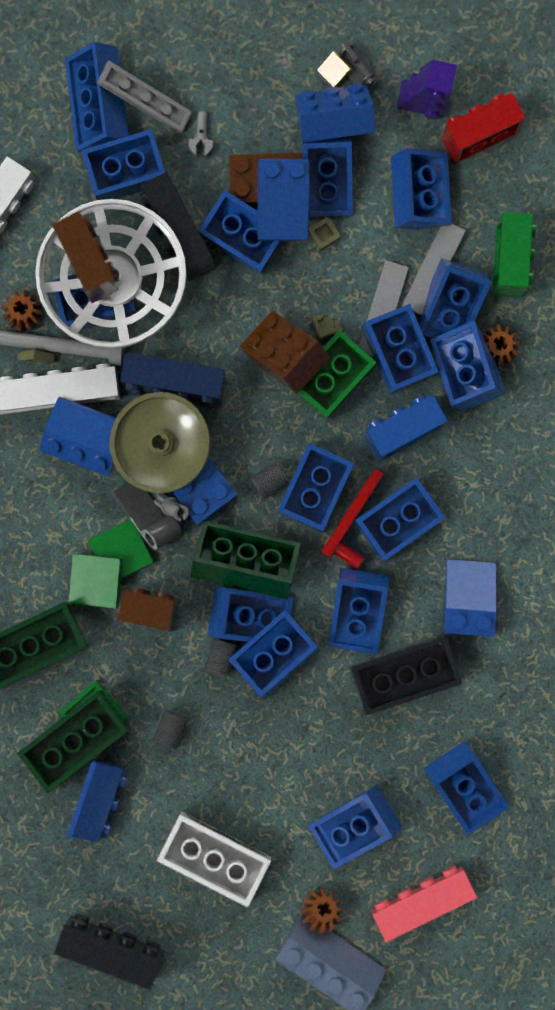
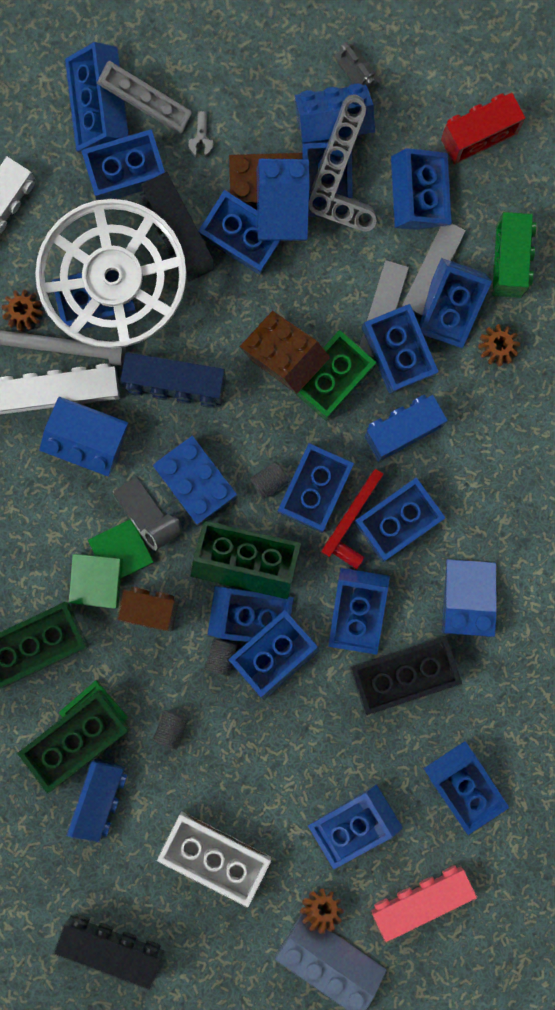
(36, 356): olive tile -> none
(87, 256): reddish brown brick -> none
(160, 442): olive dish -> none
(171, 507): light grey axle -> none
(324, 233): olive tile -> none
(325, 326): olive tile -> none
(334, 69): tile -> none
(337, 168): none -> light grey beam
(428, 90): dark purple wedge -> none
(467, 367): blue slope -> none

